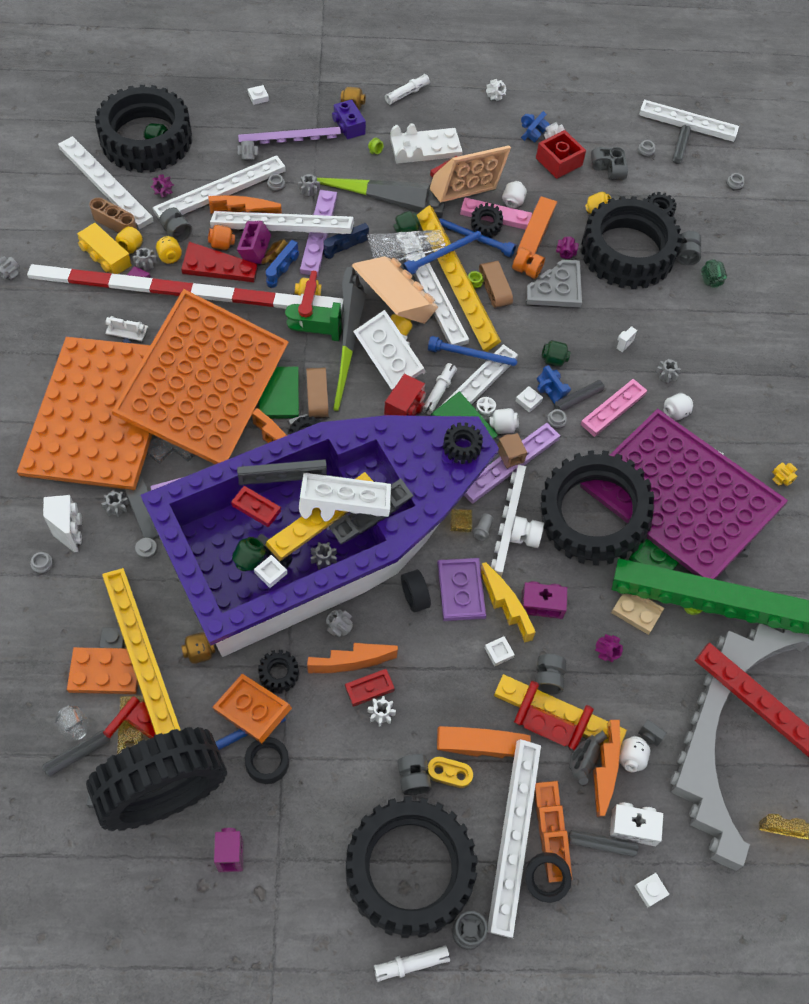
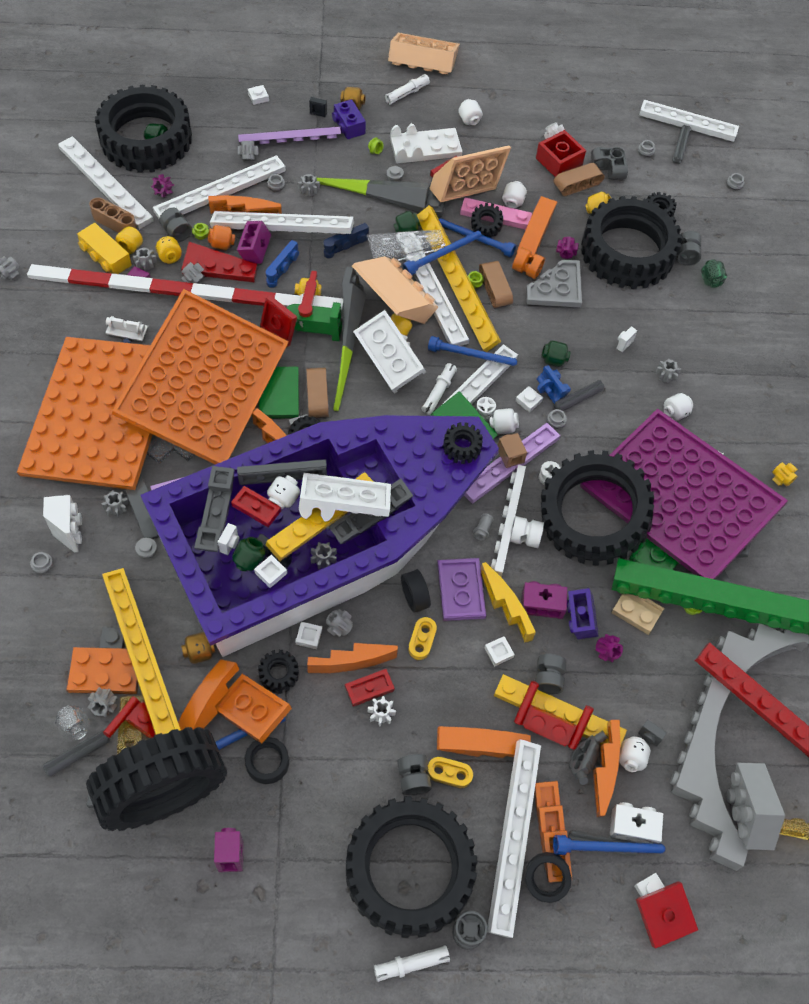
(102, 702): none -> light grey gear
(192, 273): none -> light grey gear
(200, 231): none -> lime plate
(213, 688): none -> orange slope
(216, 509): none -> dark grey slope
(228, 539): none -> white plate
(275, 249): pearl gold plate -> none
(278, 319): none -> red plate
(283, 491): none -> white head
(308, 635): none -> white plate
(315, 243): lavender plate -> none
(318, 106): none -> black tile
(395, 173): none -> light grey plate
(406, 397): red brick -> none
(422, 639): none -> yellow plate
(423, 52): none -> light nougat slope
(461, 520): clear yellow plate -> none
(470, 112): none -> white head
(496, 89): white gear -> none
(529, 122): blue hips -> none
(546, 470): none -> white wheel
(564, 845): none -> blue piece
(578, 179): none -> medium nougat beam
(582, 613): none -> dark purple brick
(613, 407): bright pink plate -> none
(666, 914): none -> red plate
(755, 806): none -> light grey brick

